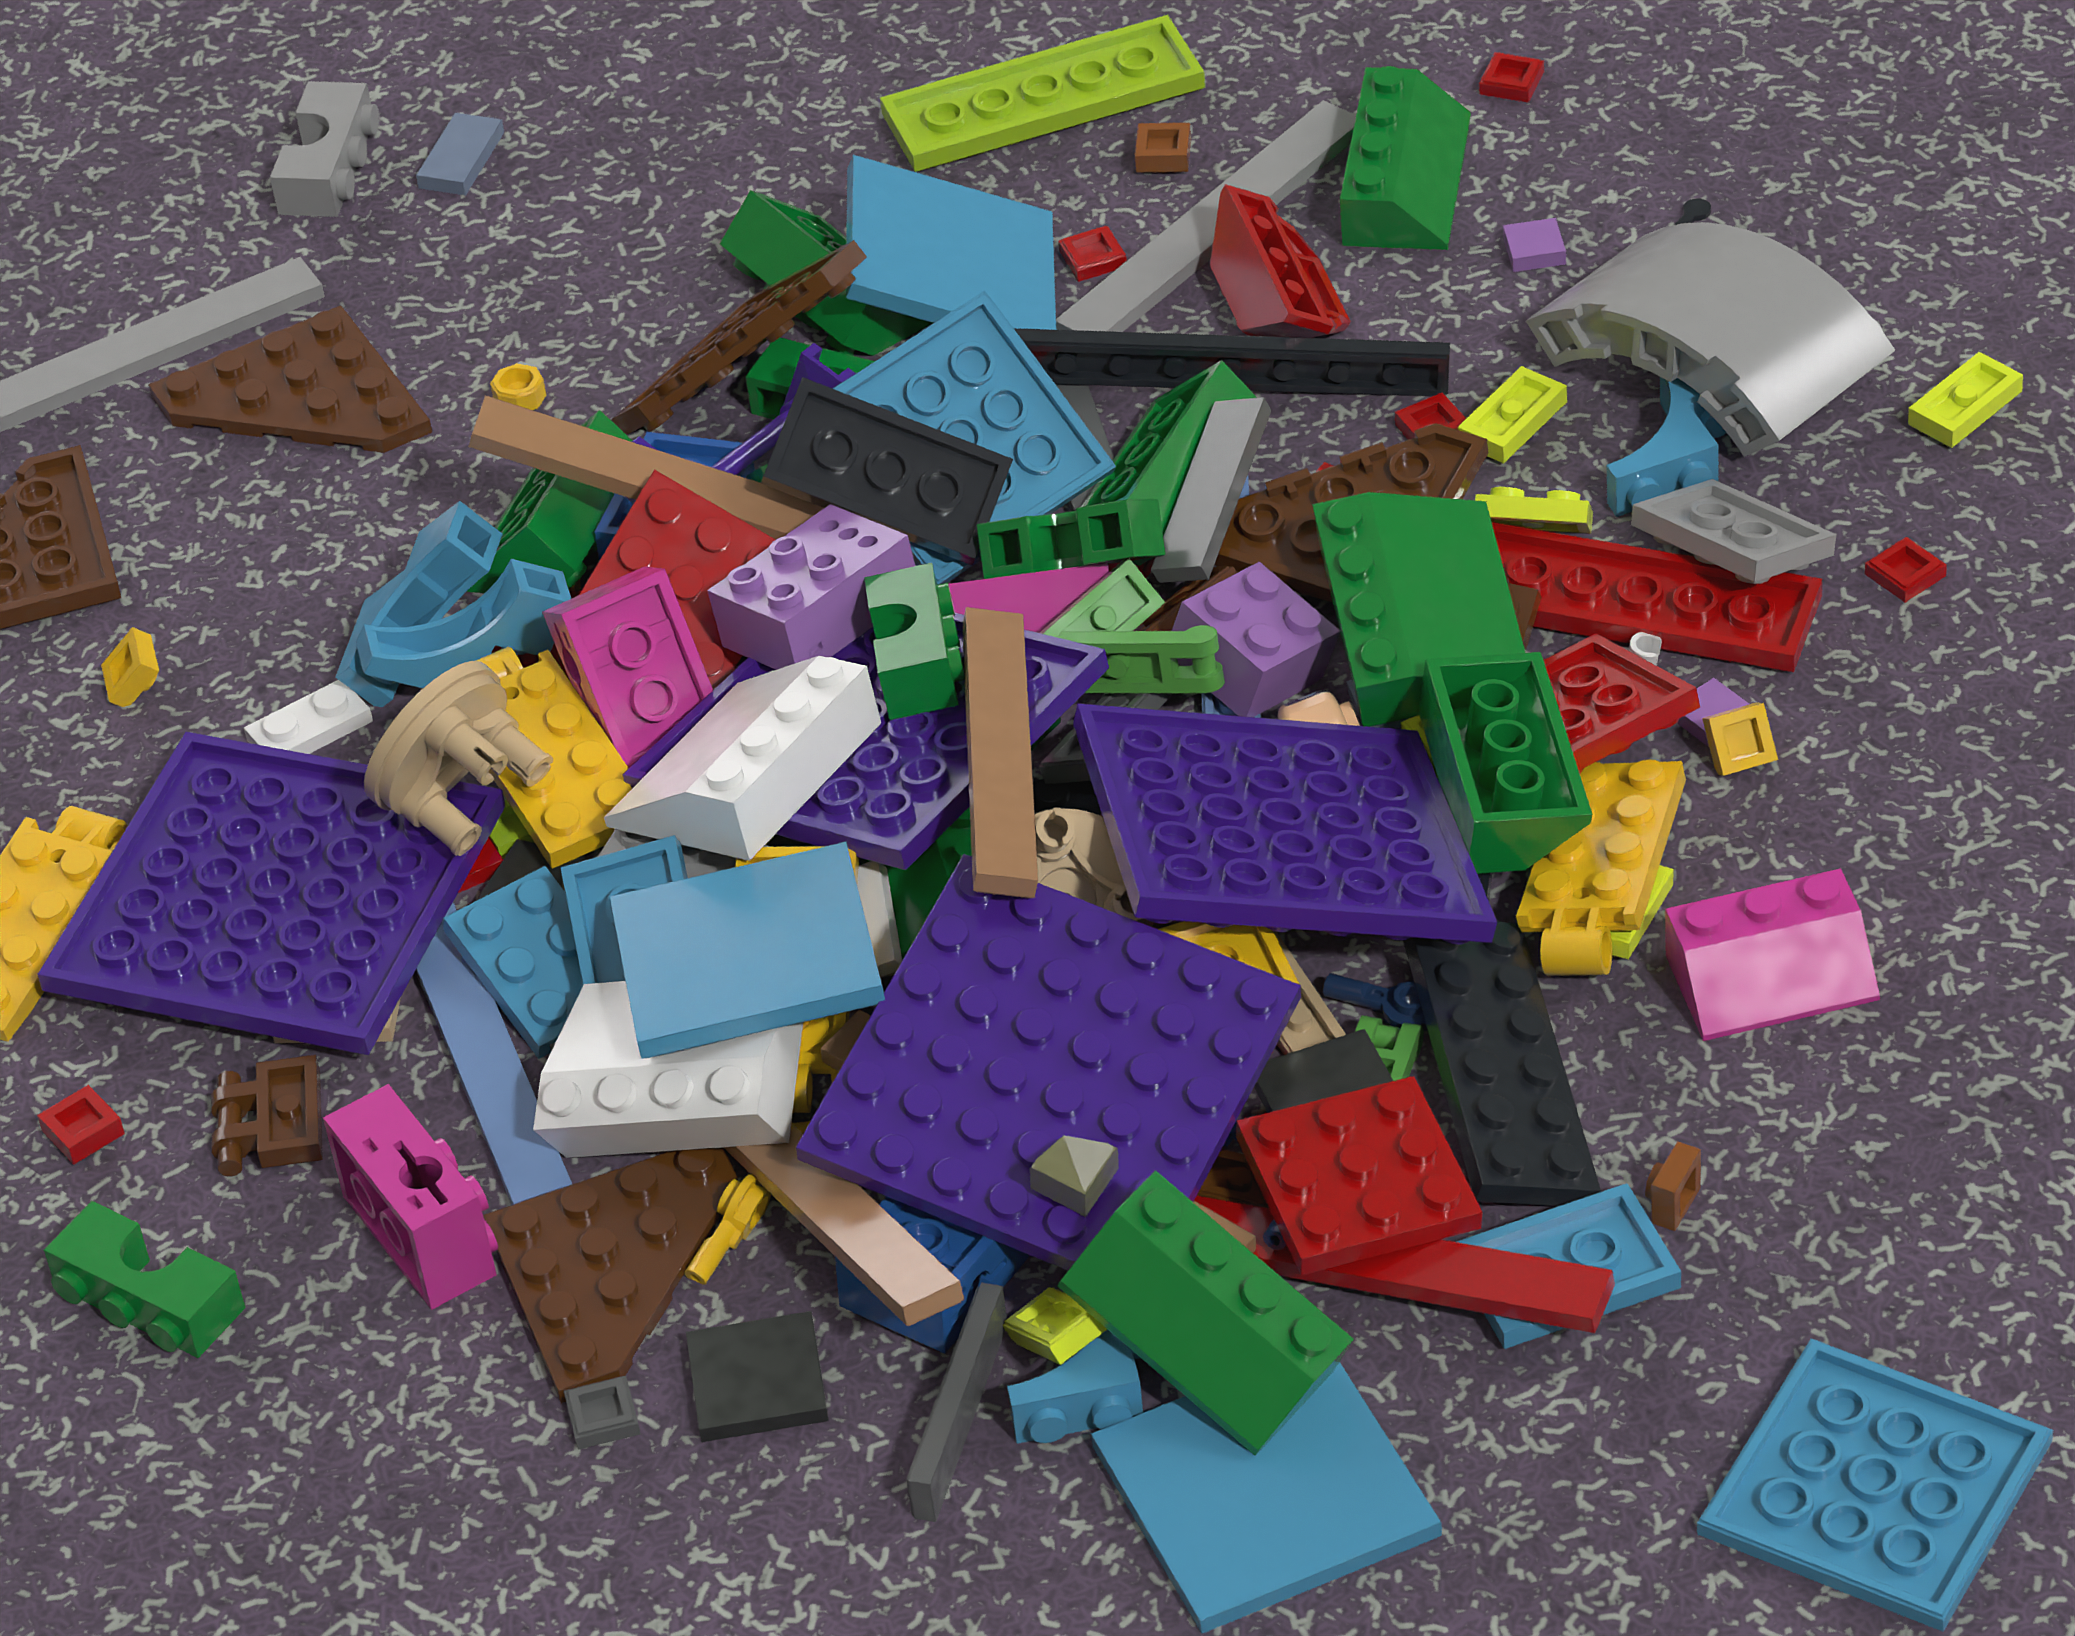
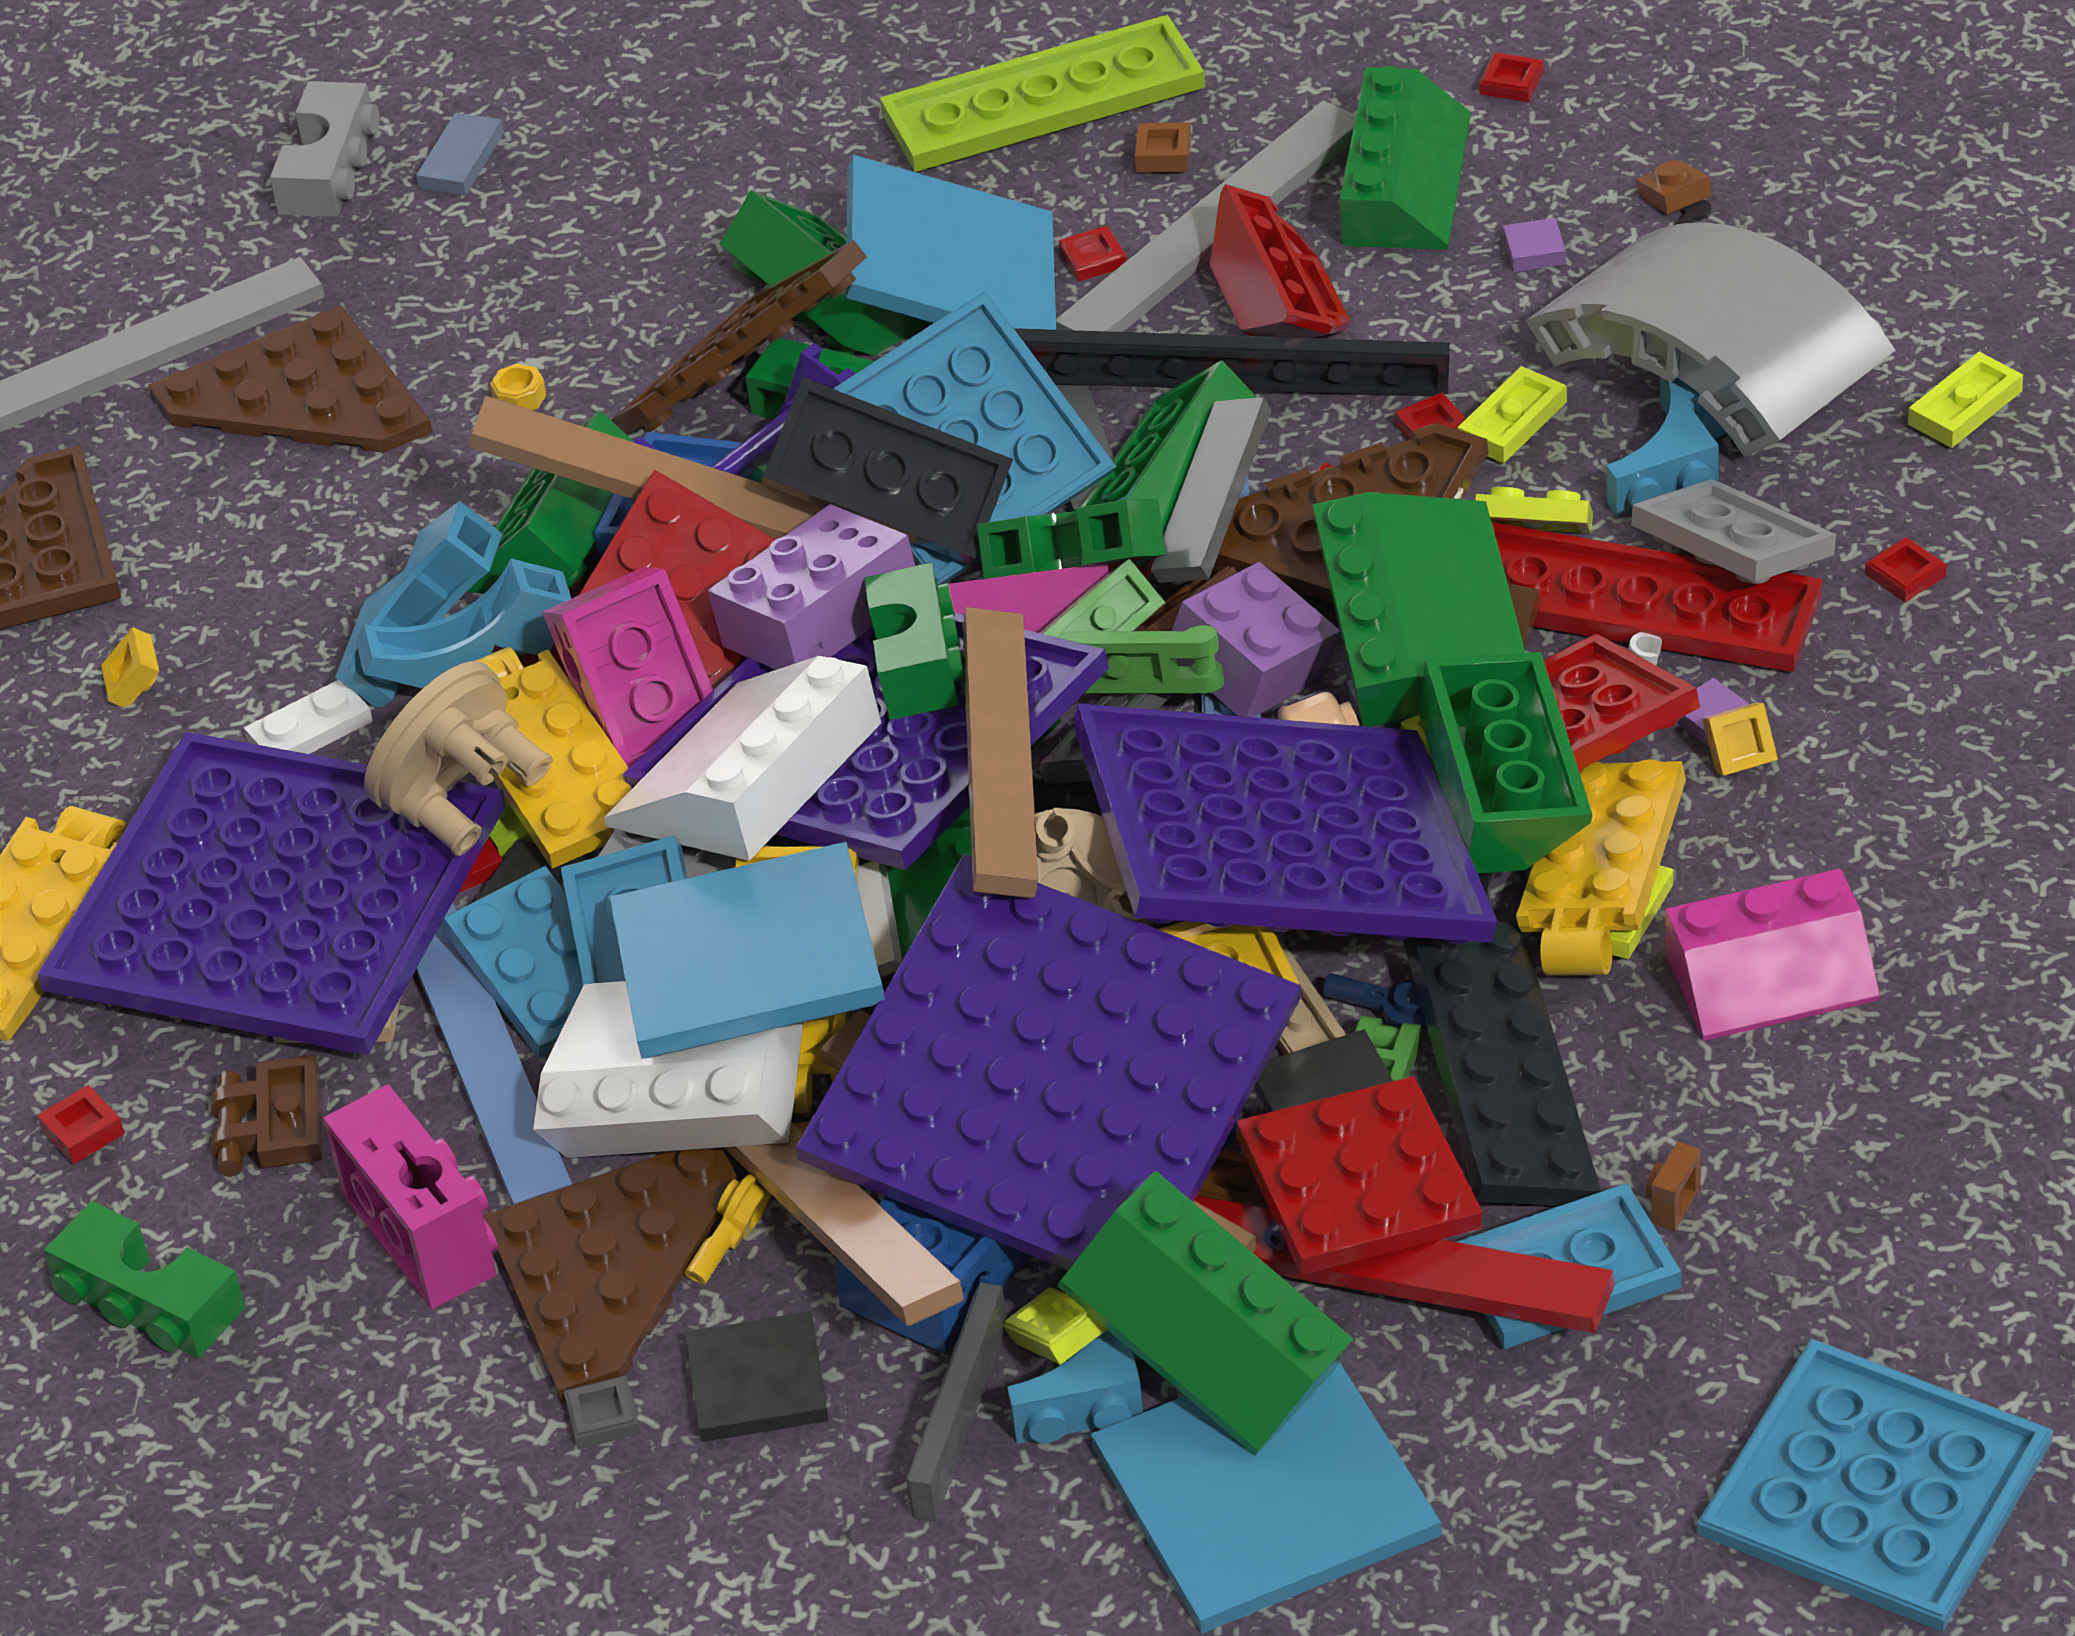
(1074, 1172): olive slope -> none
(1674, 186): none -> dark orange plate

